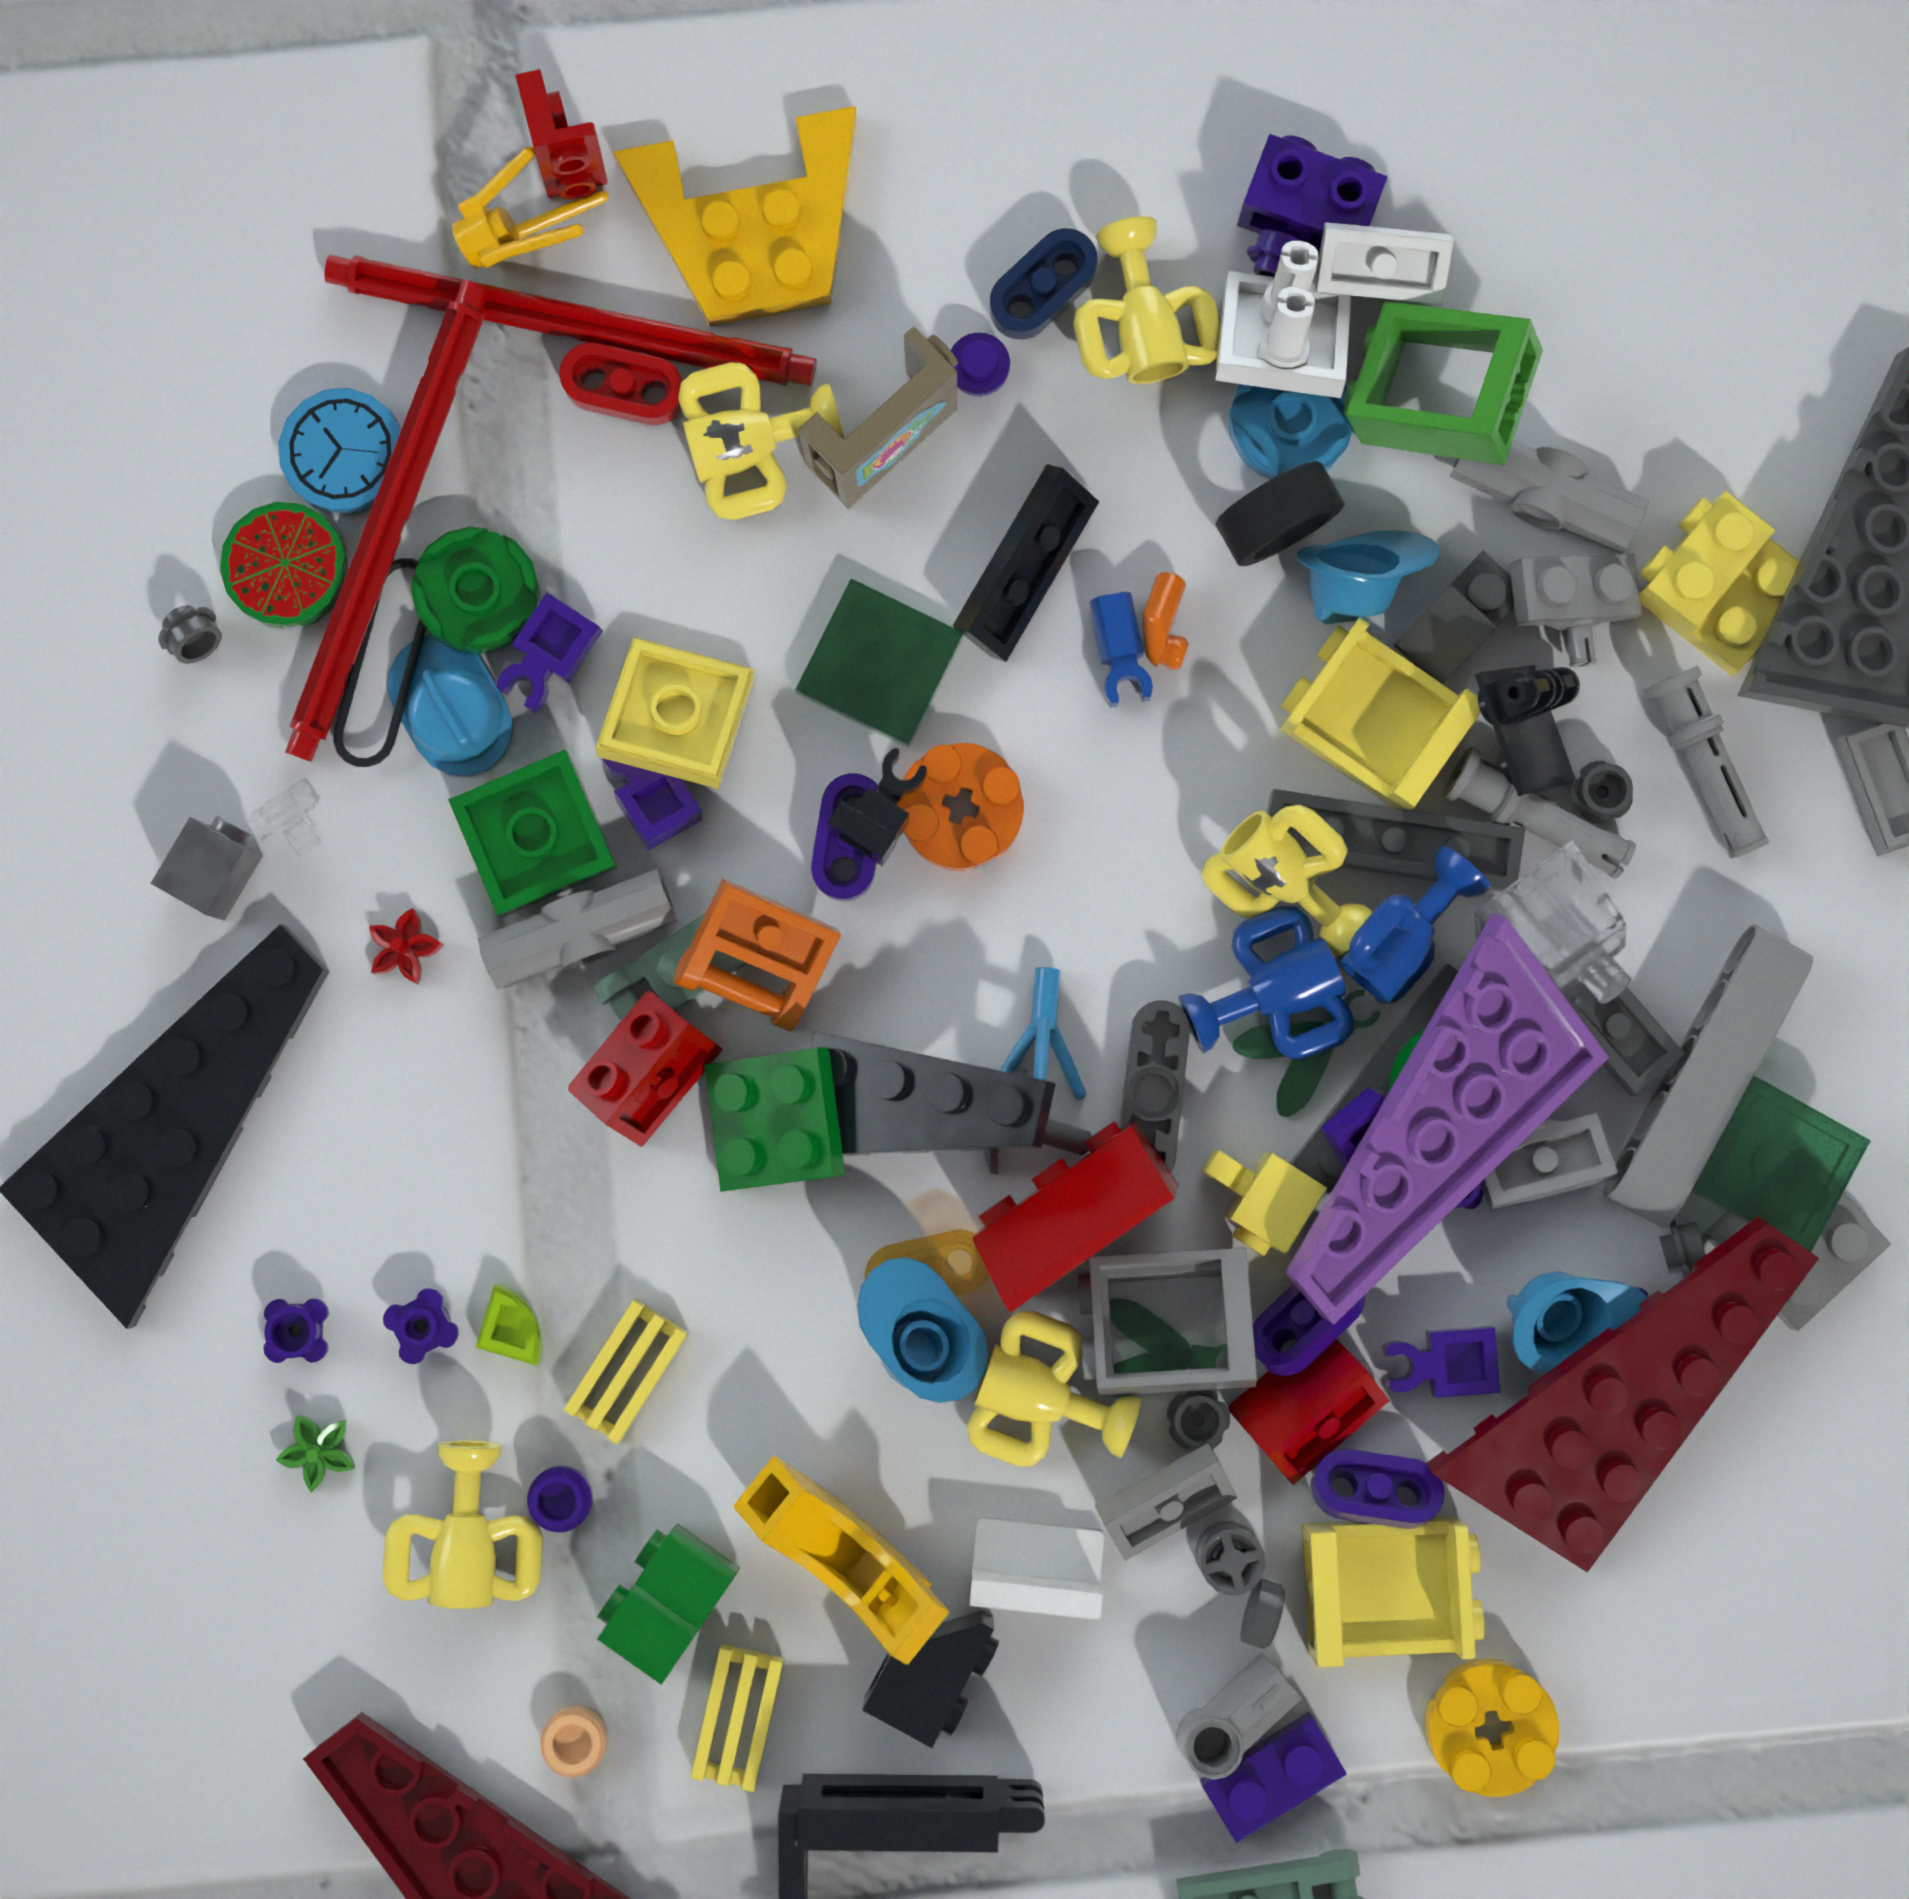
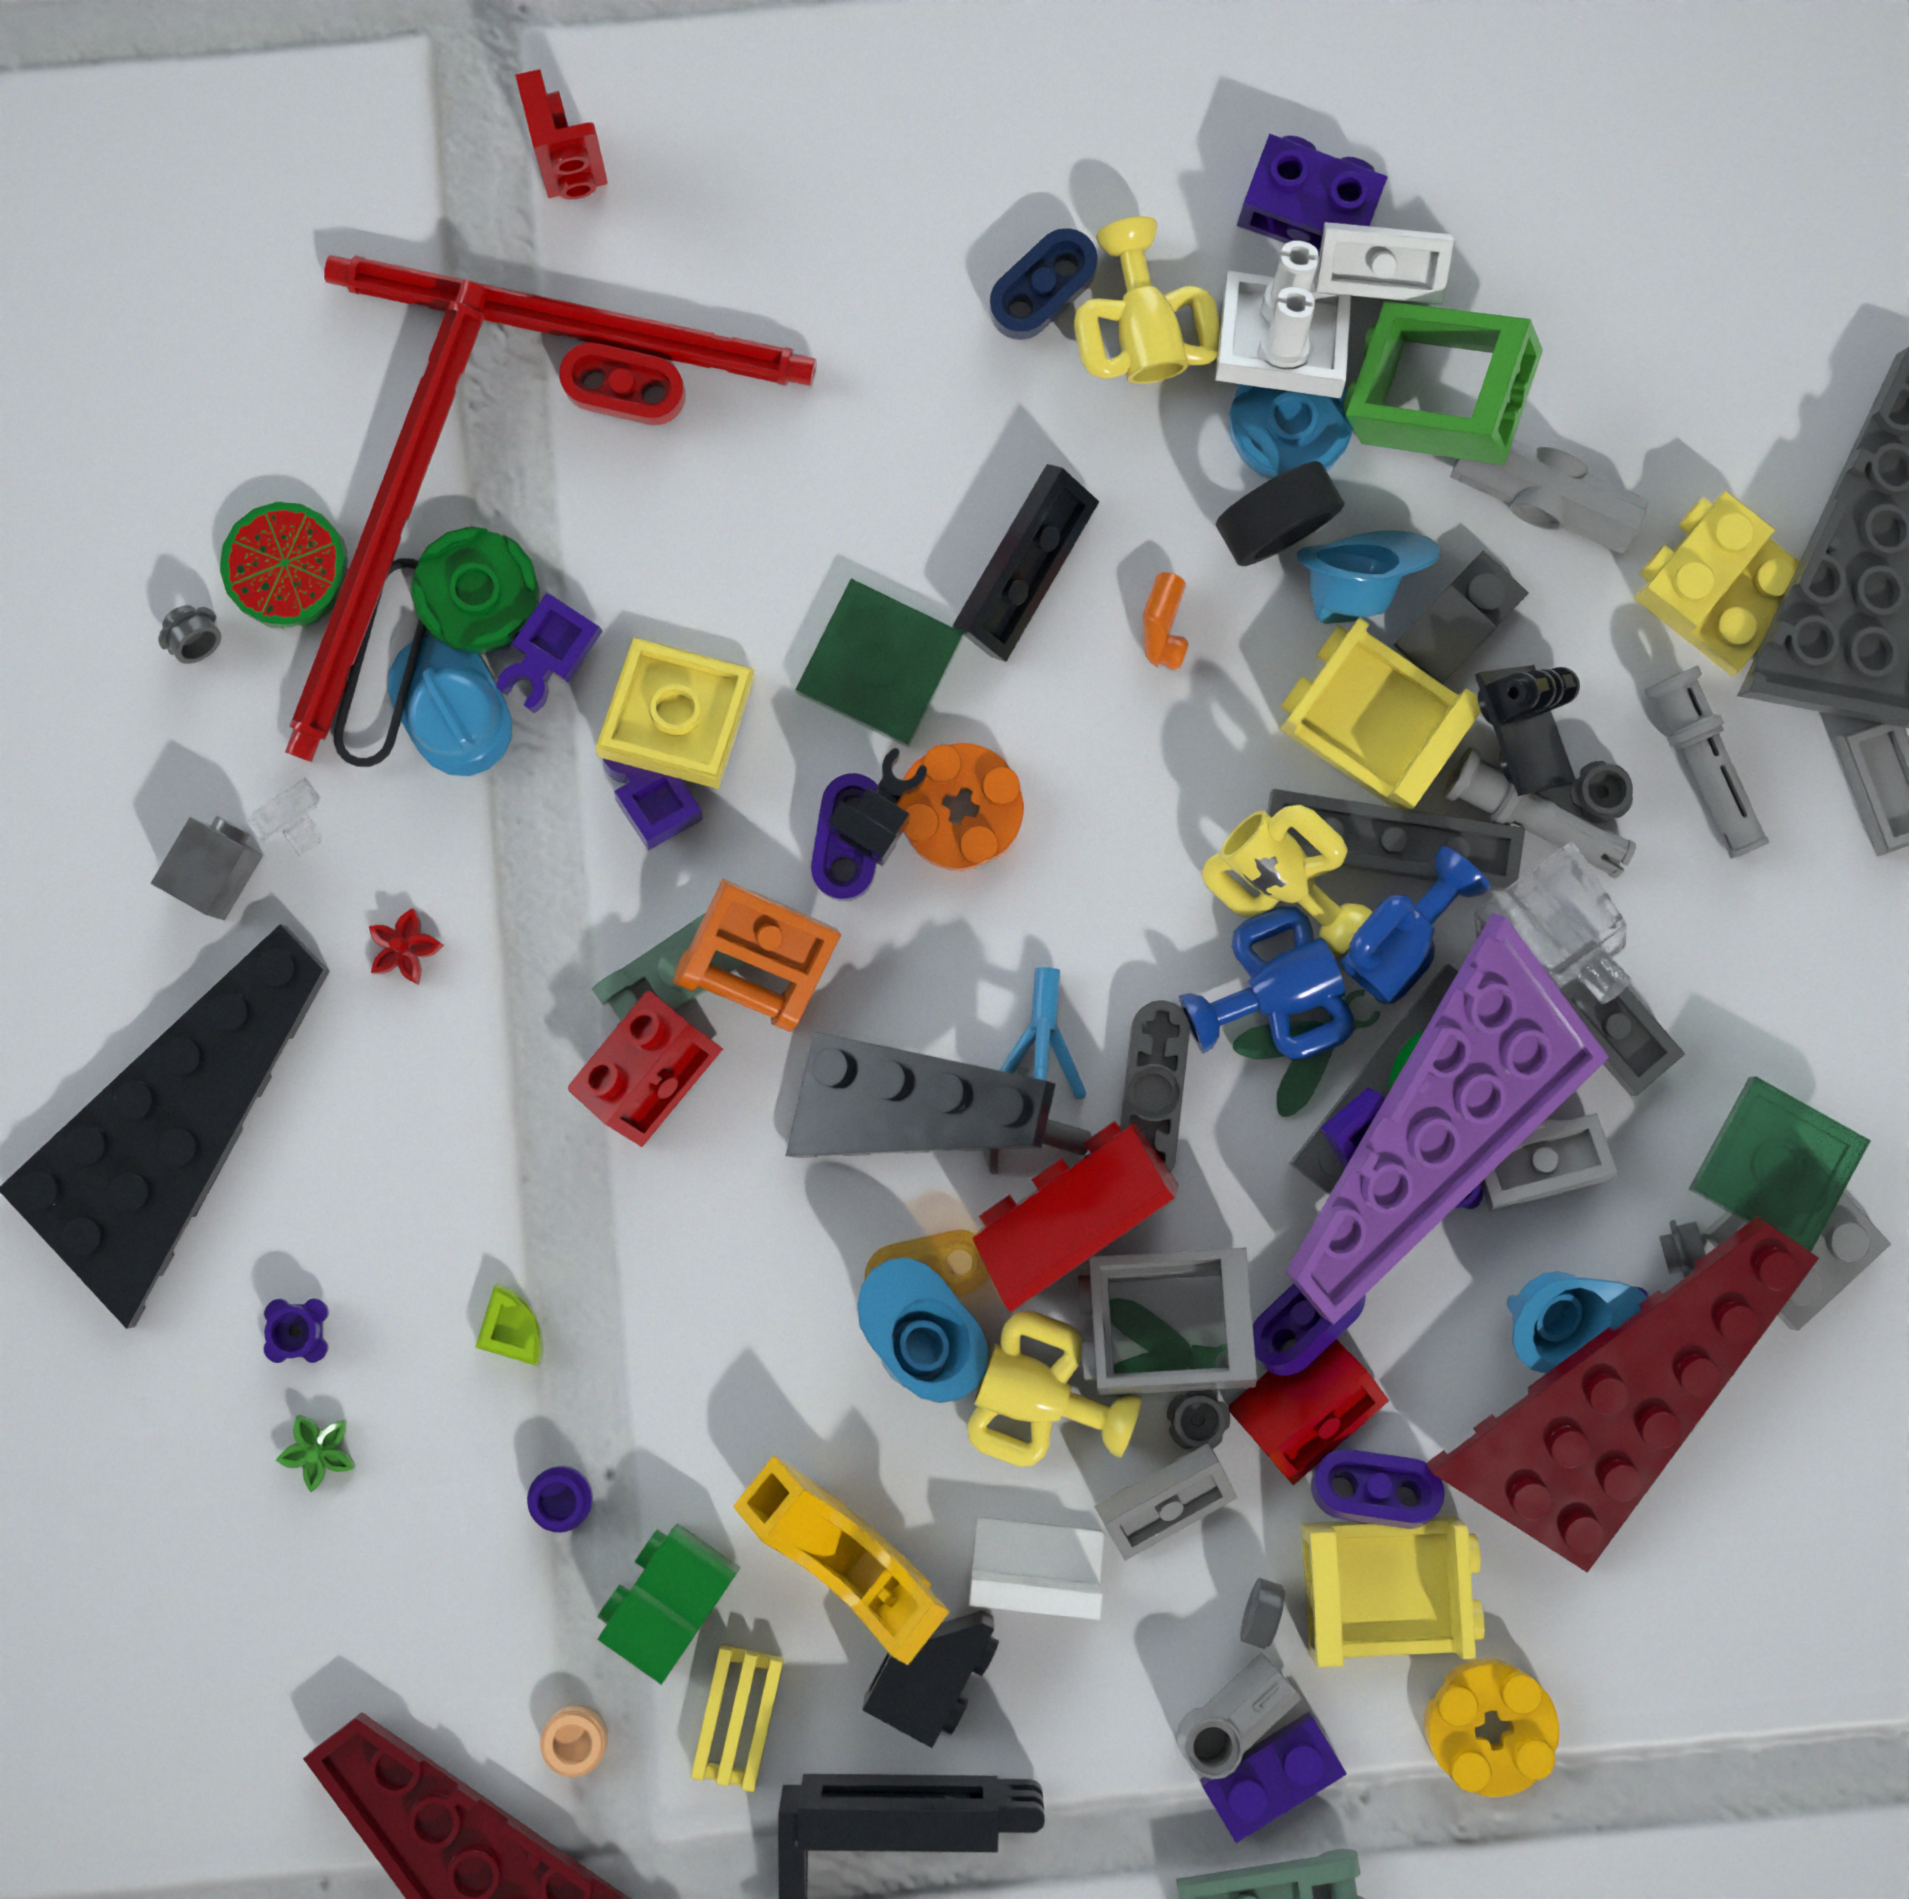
(338, 449): dark azure tile -> none
(439, 1329): dark purple plate -> none
(463, 1544): light yellow piece -> none
(490, 234): yellow plant -> none
(532, 833): green plate -> none
(577, 929): light grey piece -> none
(596, 1417): light yellow tile -> none
(742, 438): light yellow piece -> none
(756, 245): yellow wing -> none
(774, 1119): green plate -> none
(894, 430): dark tan panel -> none
(981, 364): dark purple plate -> none
(1119, 644): blue bar -> none
(1234, 1570): flat silver wheel -> none
(1268, 251): dark purple plate -> none
(1270, 1199): light yellow brick -> none
(1455, 1362): dark purple plate -> none
(1575, 596): light grey plate -> none
(1712, 1076): light grey beam -> none

